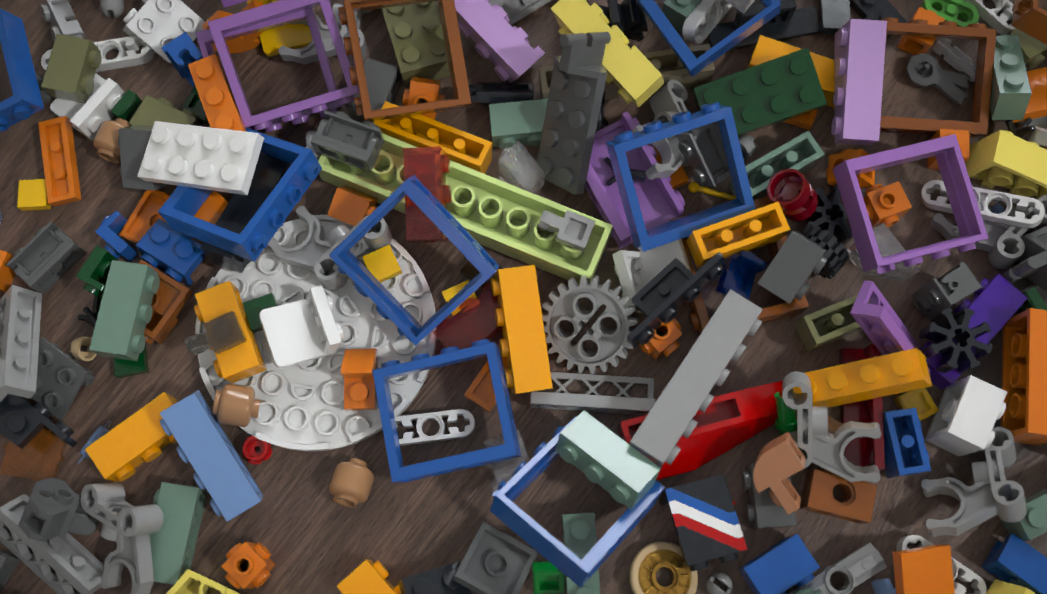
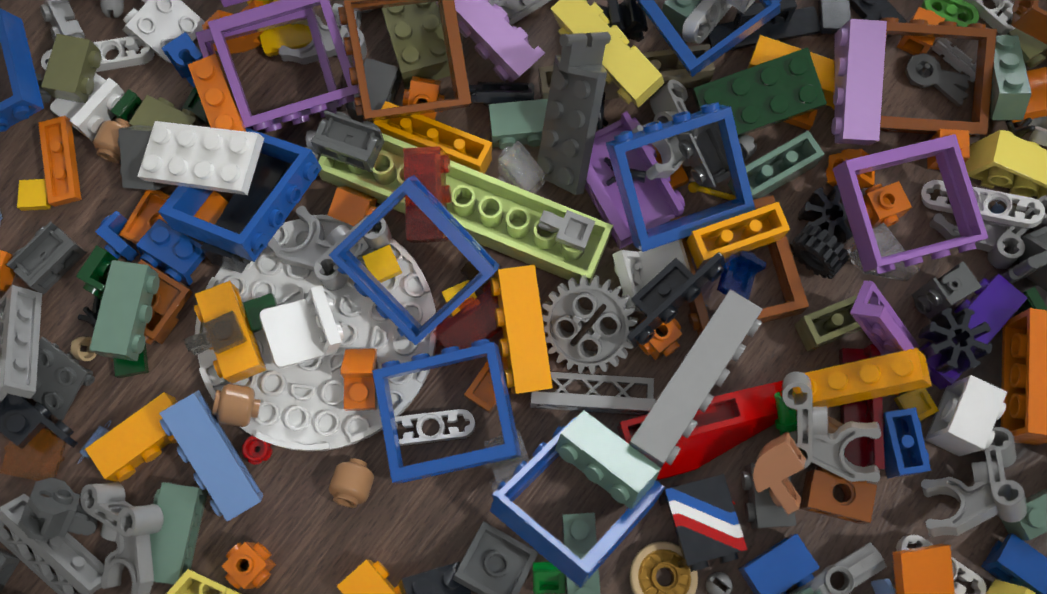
(793, 193): dark red wheel -> none
(793, 267): dark grey hinge -> none

